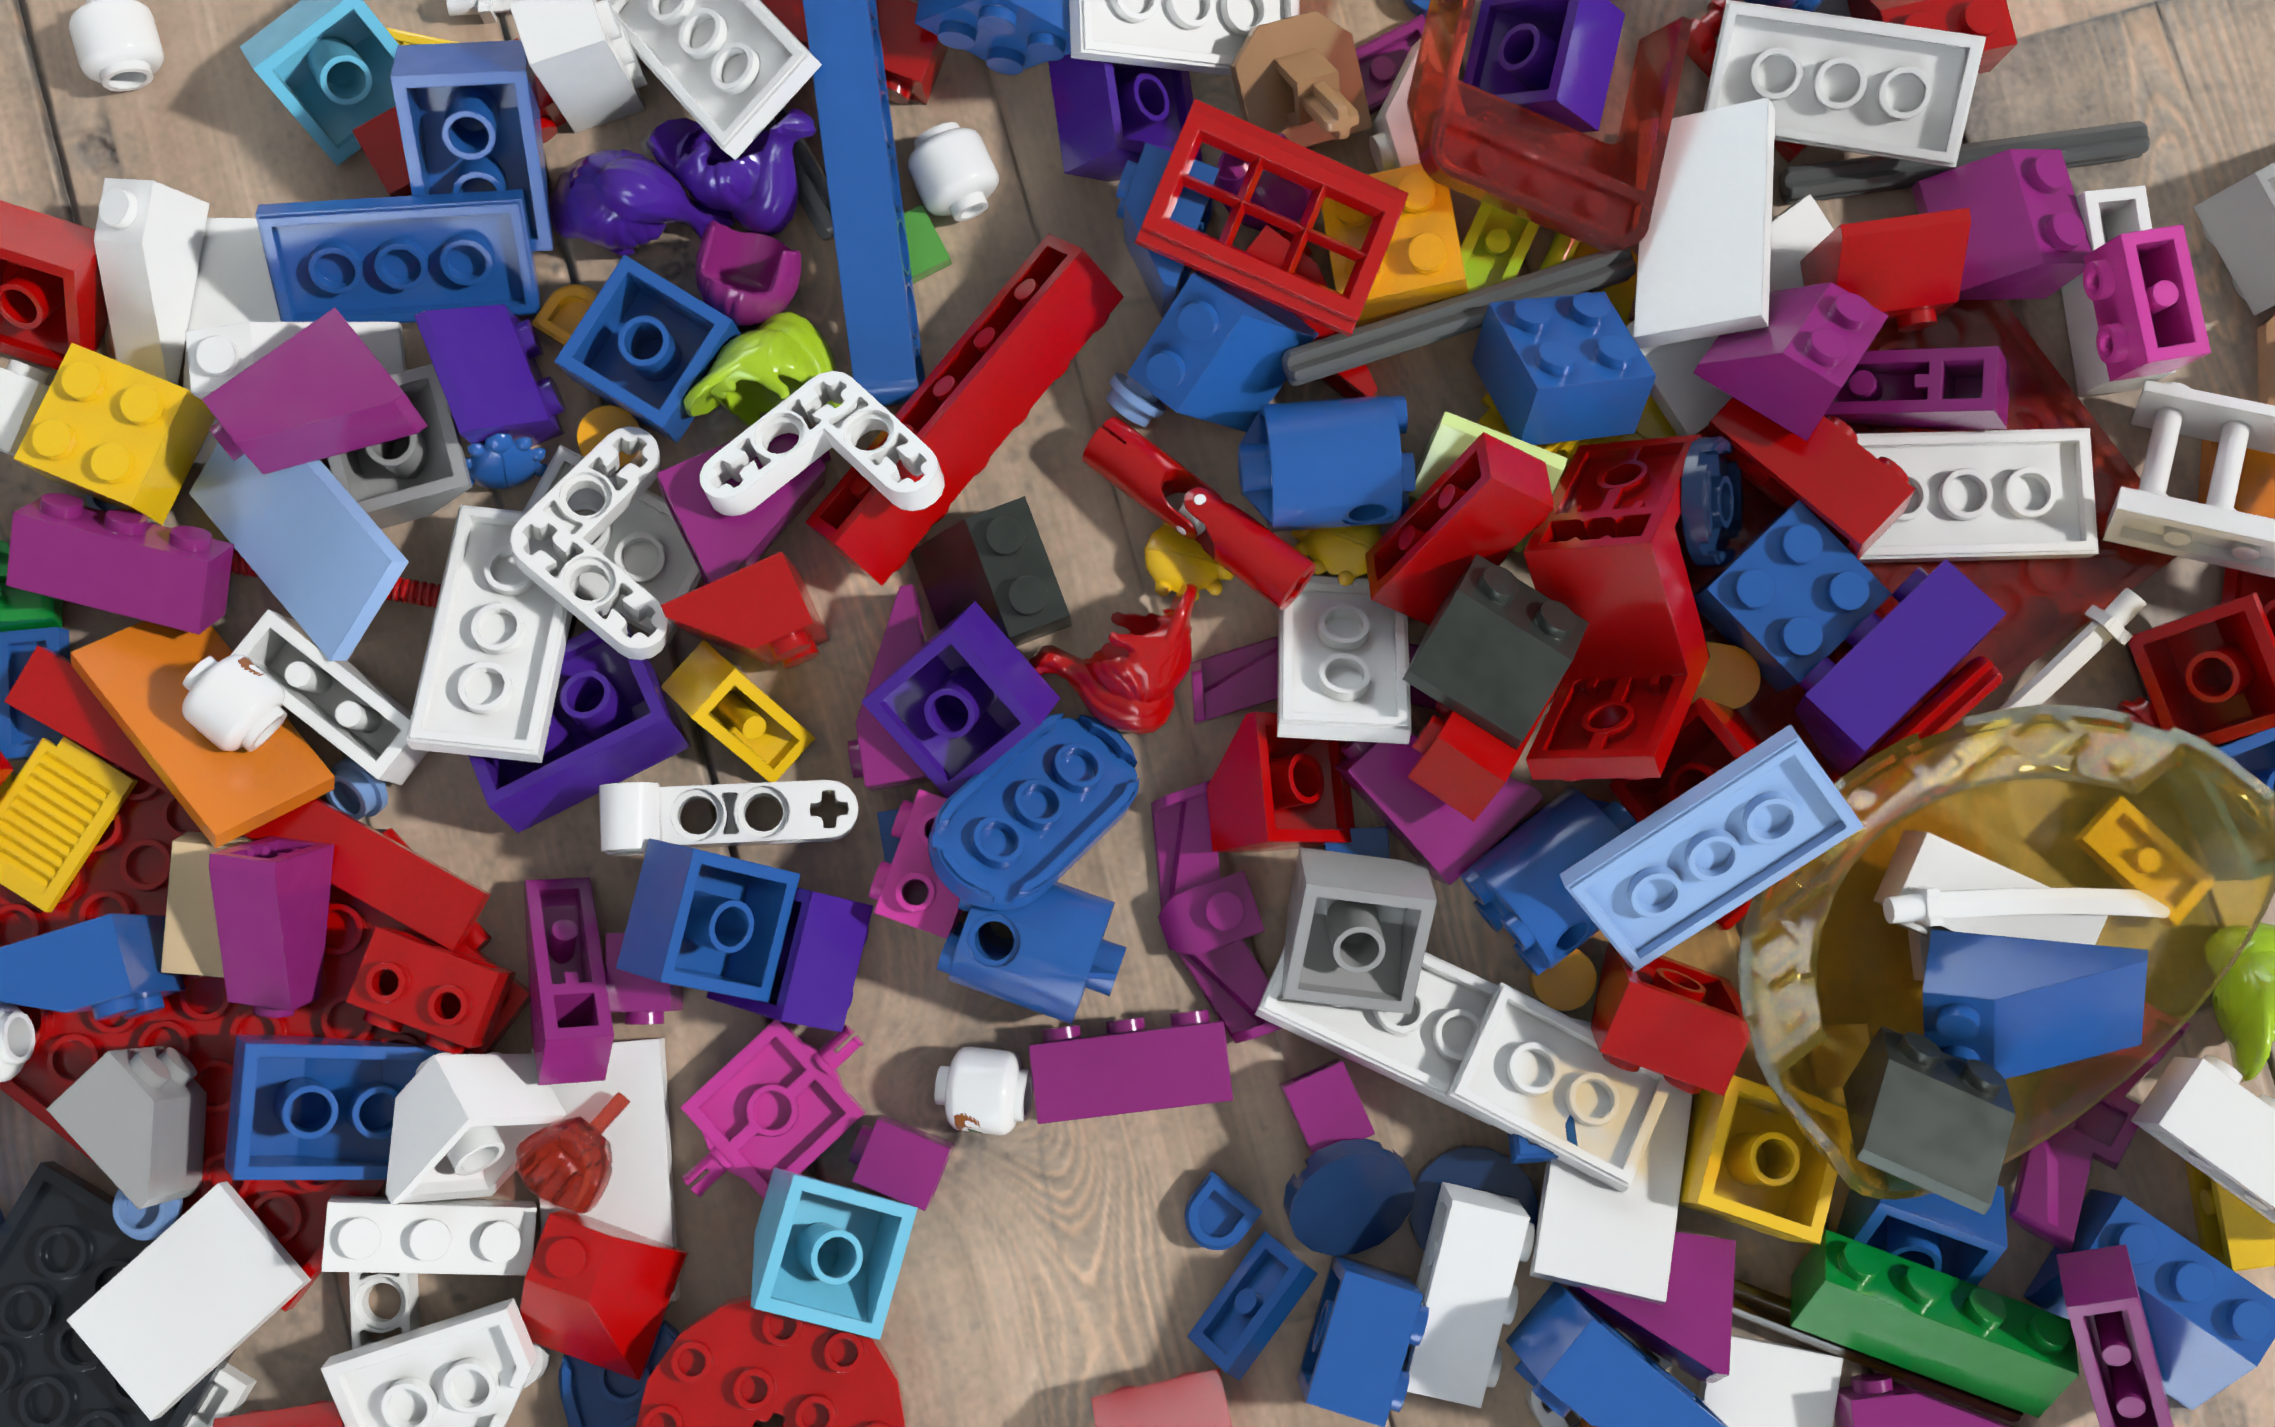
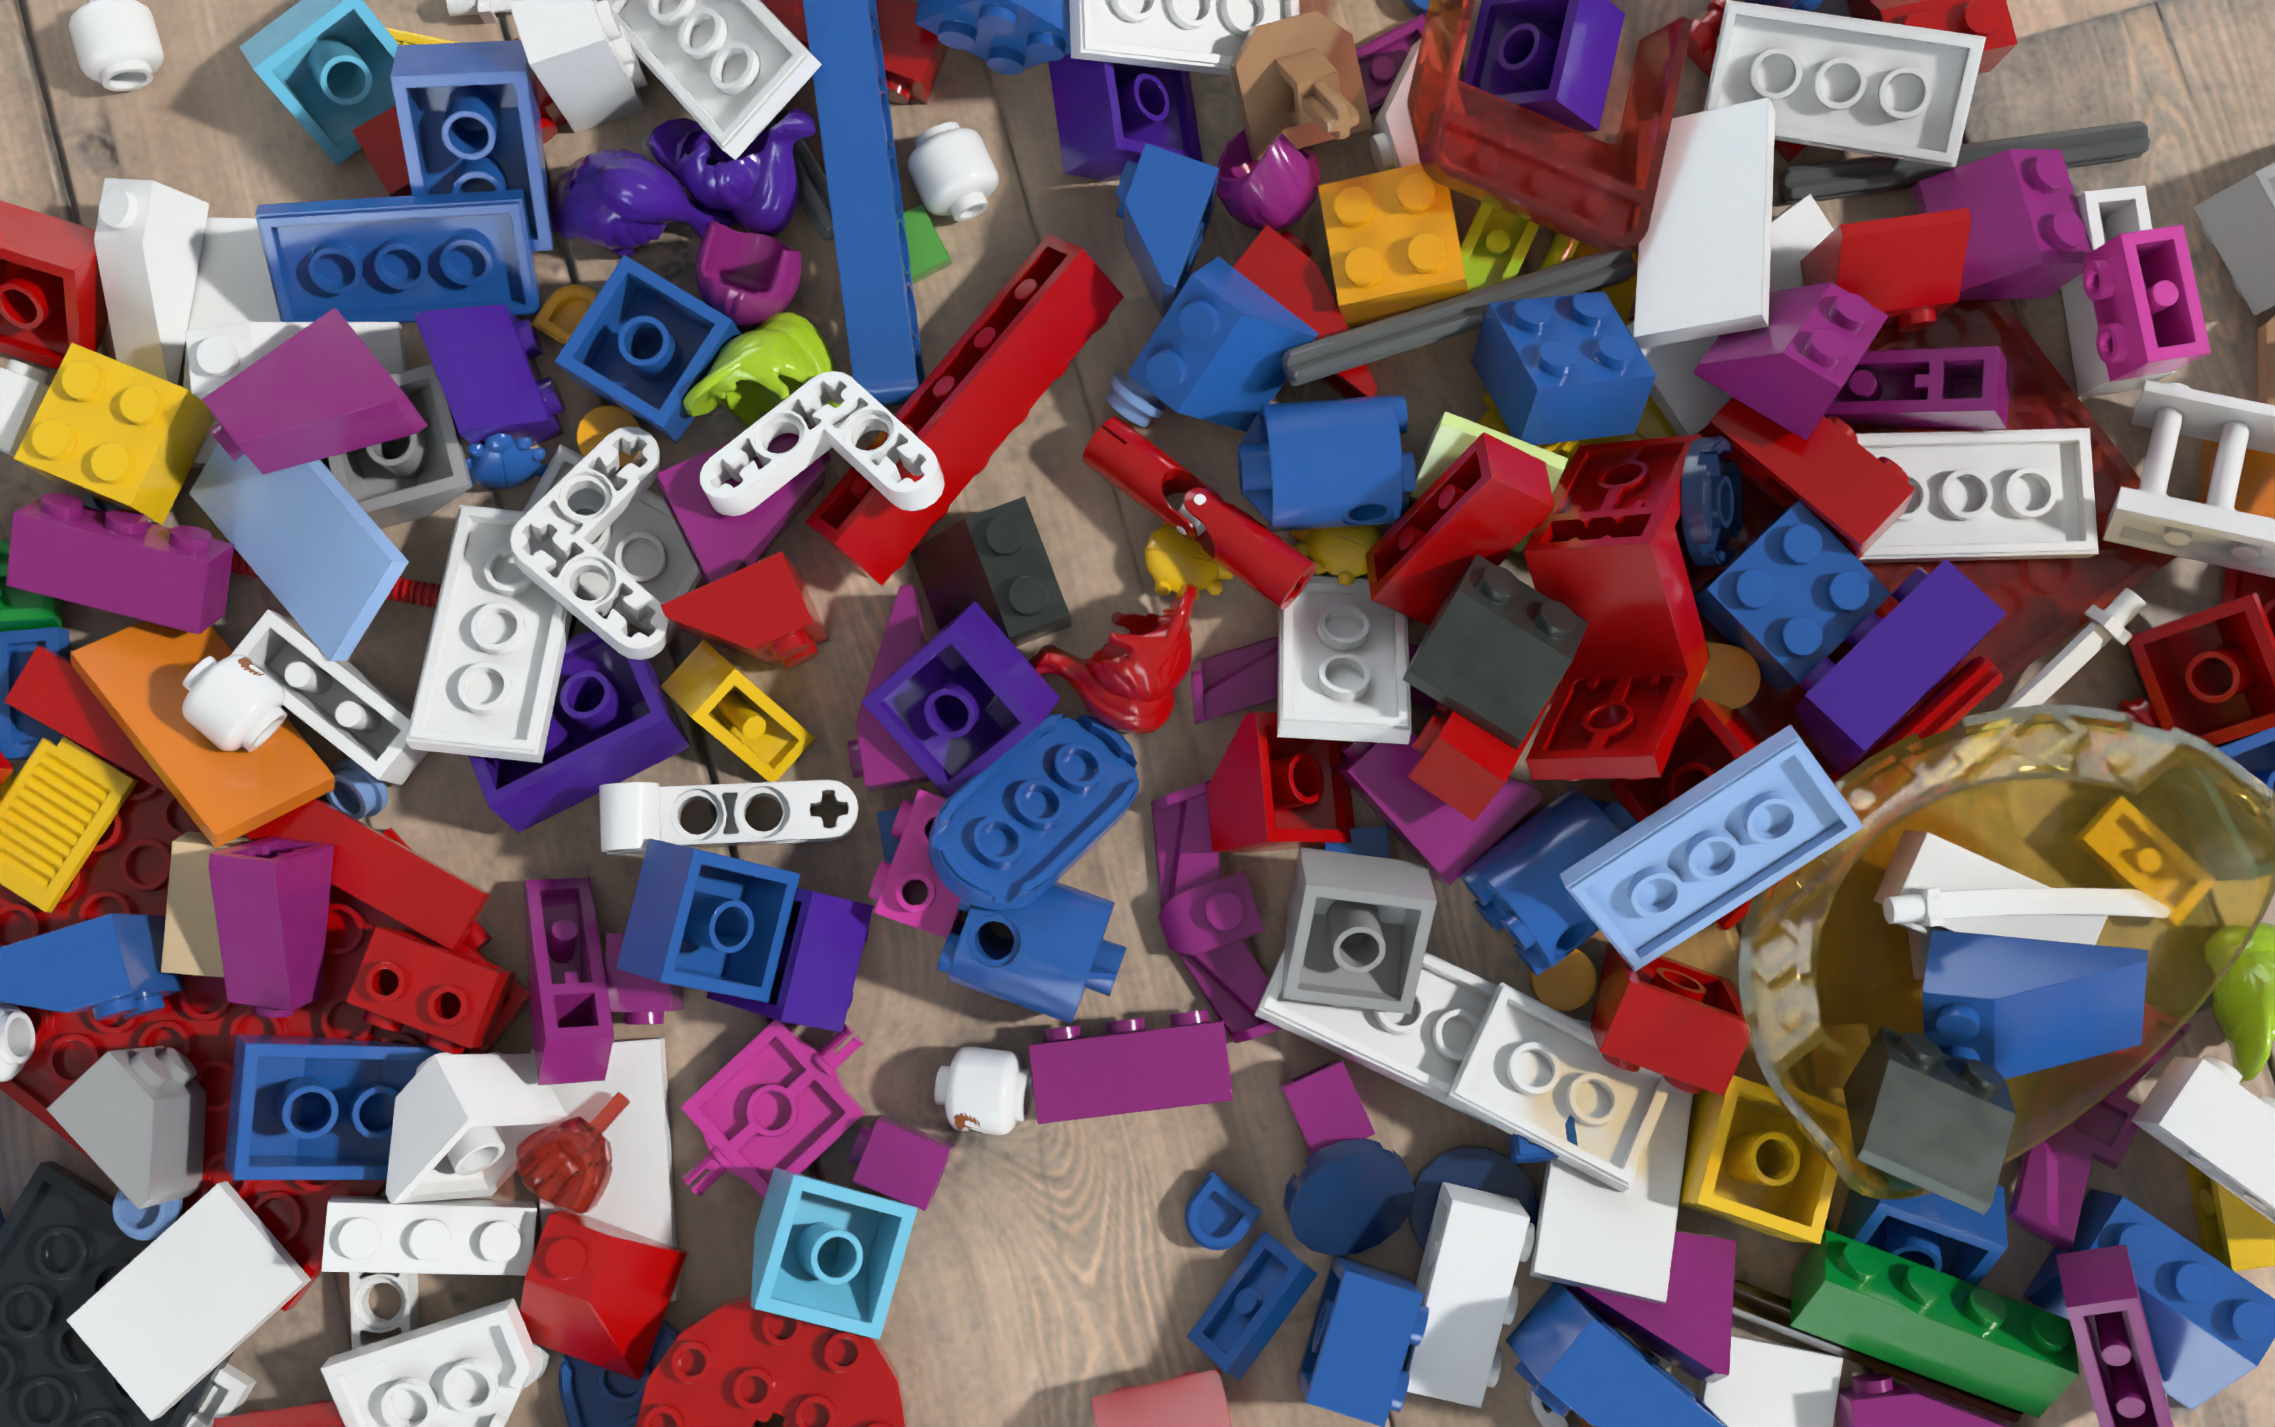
(1248, 272): red piece -> none

